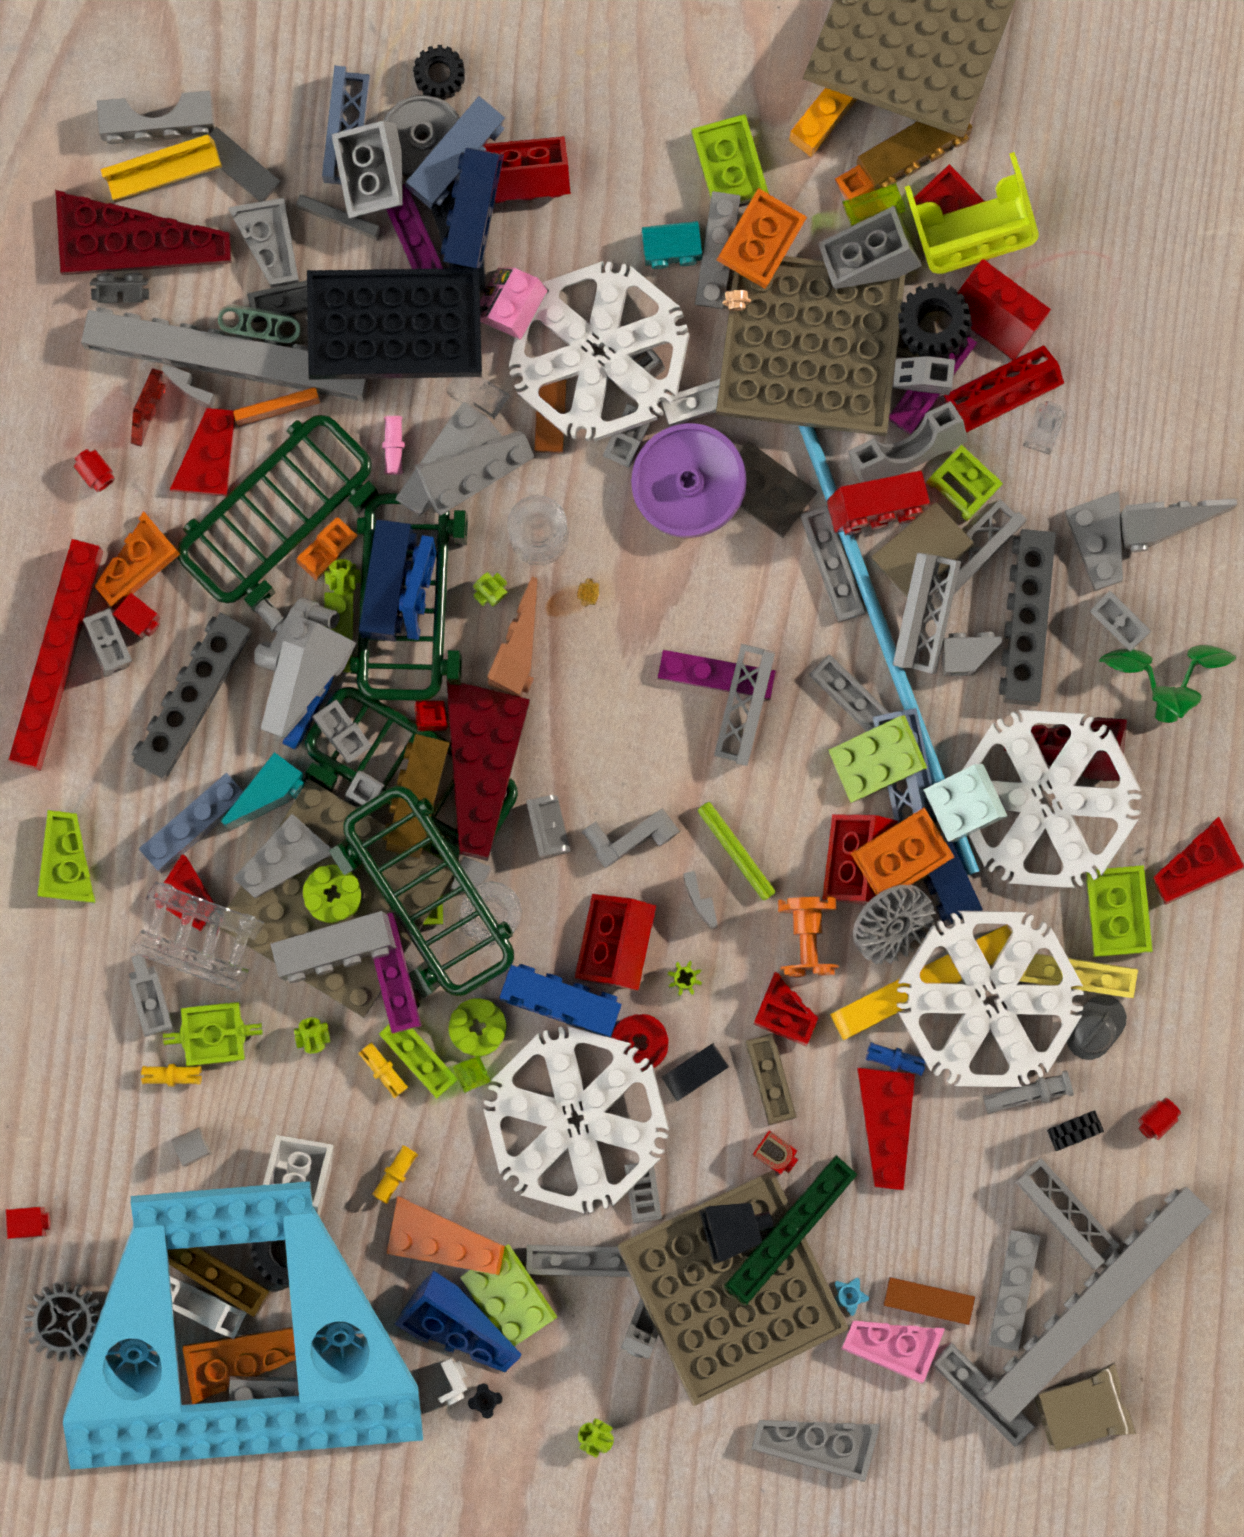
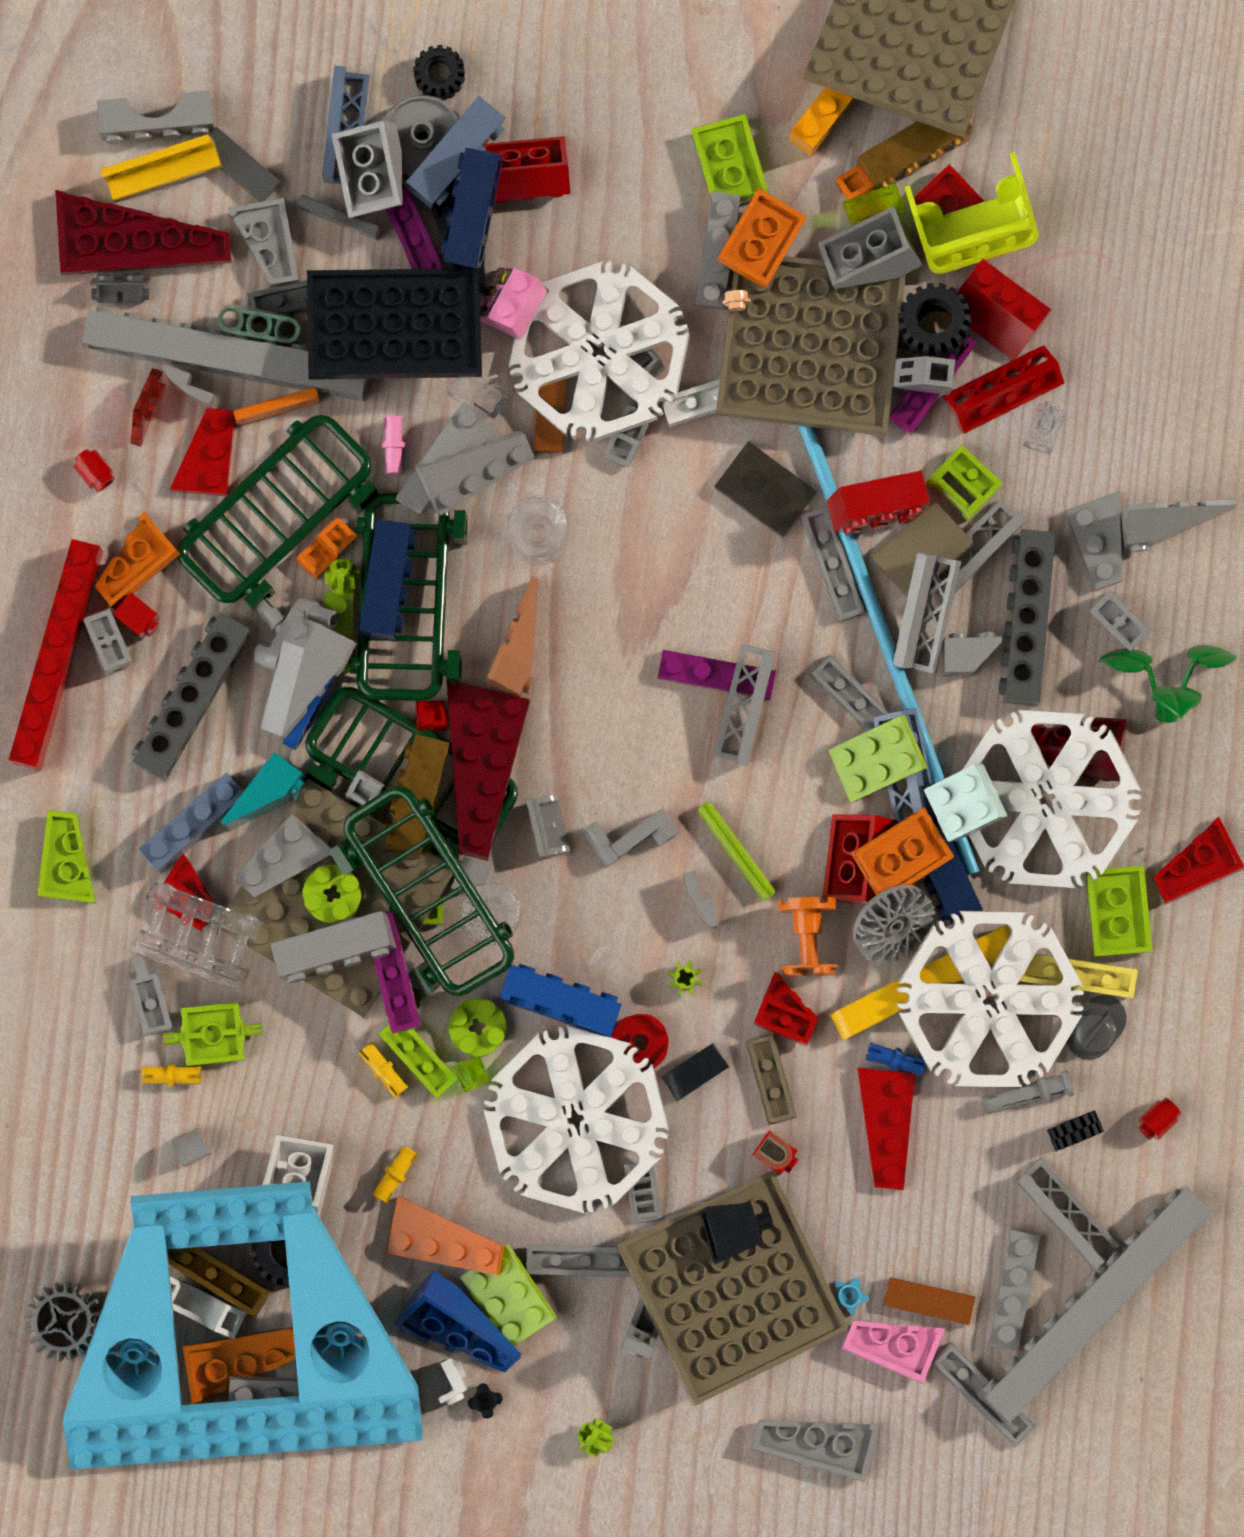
(27, 1222): red brick -> none
(312, 1035): lime gear -> none
(341, 731): light grey slope -> none
(417, 579): blue wing -> none
(490, 589): lime gear -> none
(588, 592): clear yellow plate -> none
(615, 941): red slope -> none
(671, 244): teal brick -> none
(688, 480): medium lavender dish -> none
(790, 1230): dark green tile -> none
(938, 433): light grey arch -> none
(1084, 1410): dark tan piece -> none

